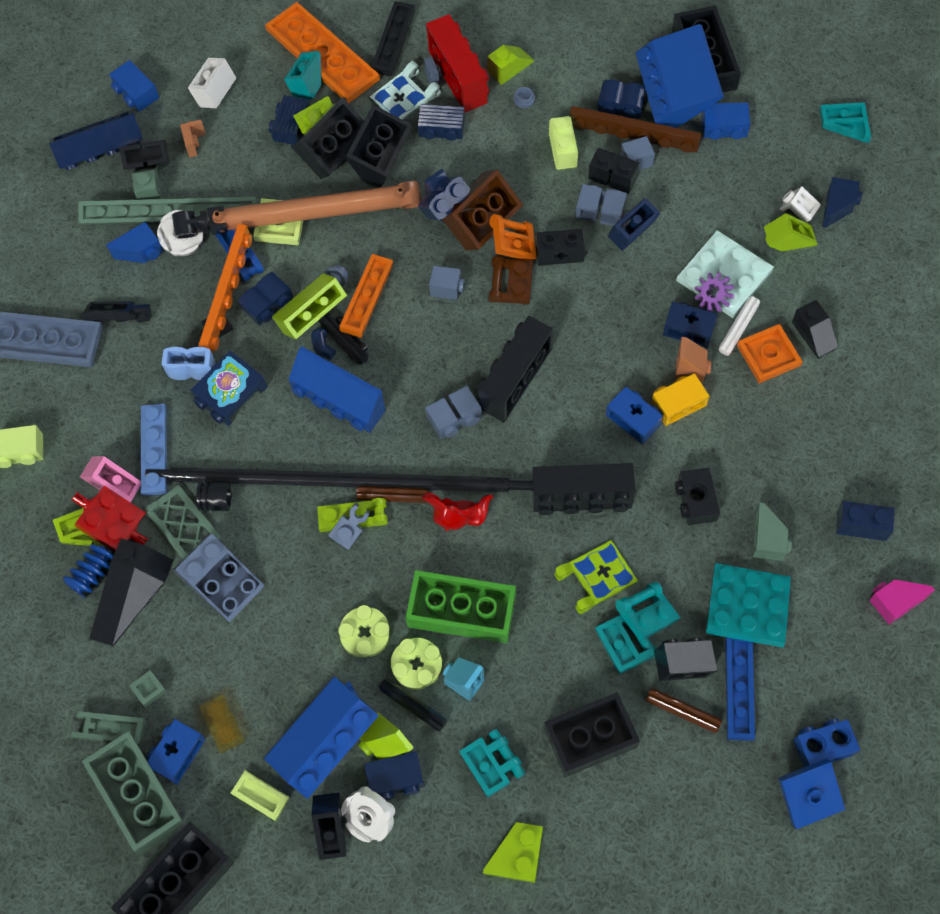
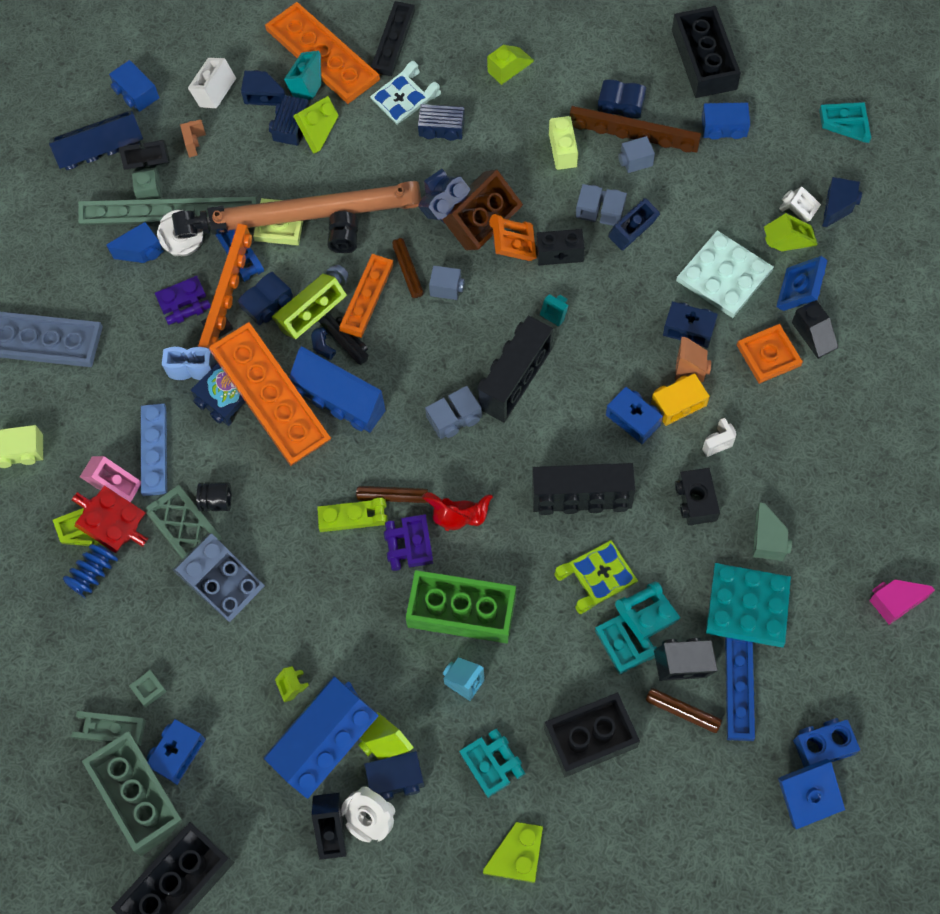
(117, 311): black hinge -> none
(130, 584): black wedge -> none
(180, 295): none -> dark purple plate
(222, 724): clear yellow plate -> none
(260, 795): yellowish green tile -> none
(261, 89): none -> dark blue slope
(269, 393): none -> orange plate
(289, 684): none -> lime tile
(329, 138): black brick -> none
(340, 479): black axle -> none
(342, 232): none -> black wheel
(347, 529): sand blue plate -> none
(363, 617): yellowish green plate -> none
(377, 145): black slope -> none
(407, 268): none -> reddish brown axle
(413, 704): black axle -> none
(417, 542): none -> dark purple plate
(423, 676): yellowish green plate -> none
(432, 71): sand blue plate -> none
(457, 62): red brick -> none
(518, 281): reddish brown plate -> none
(524, 97): sand blue plate -> none
(554, 309): none -> teal tile
(623, 170): black piece -> none
(679, 76): blue slope -> none
(707, 288): medium lavender gear -> none
(718, 442): none -> white bracket
(739, 325): white axle -> none
(802, 283): none -> blue plate
(865, 520): dark blue brick -> none

